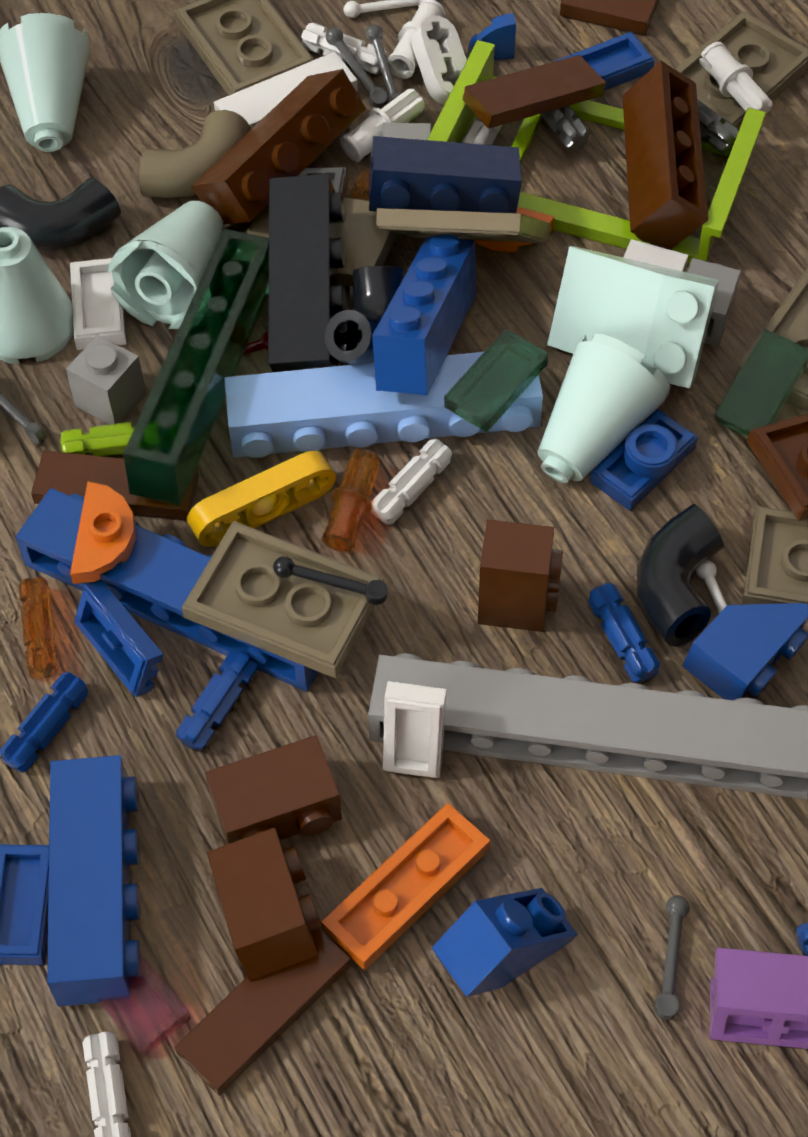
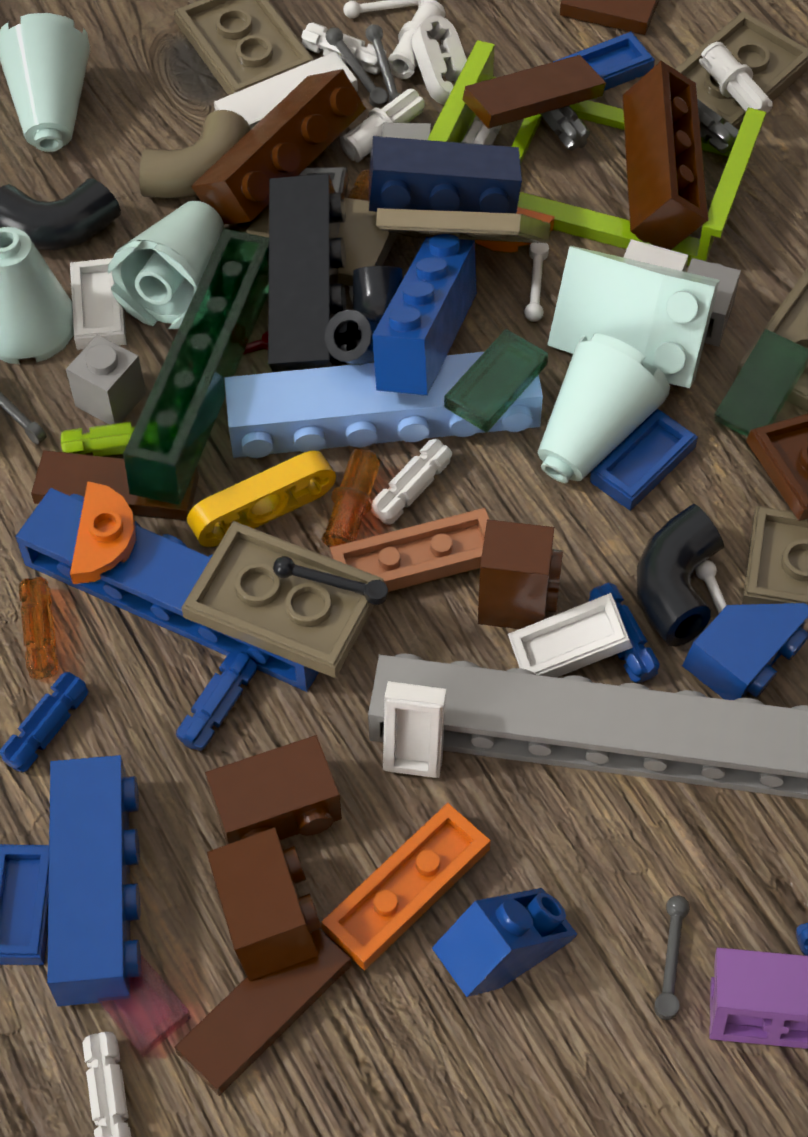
(118, 637): blue tile -> none
(419, 551): none -> nougat plate
(500, 33): blue tile -> none
(538, 253): none -> white hinge
(571, 638): none -> white tile
(650, 450): blue tile -> none

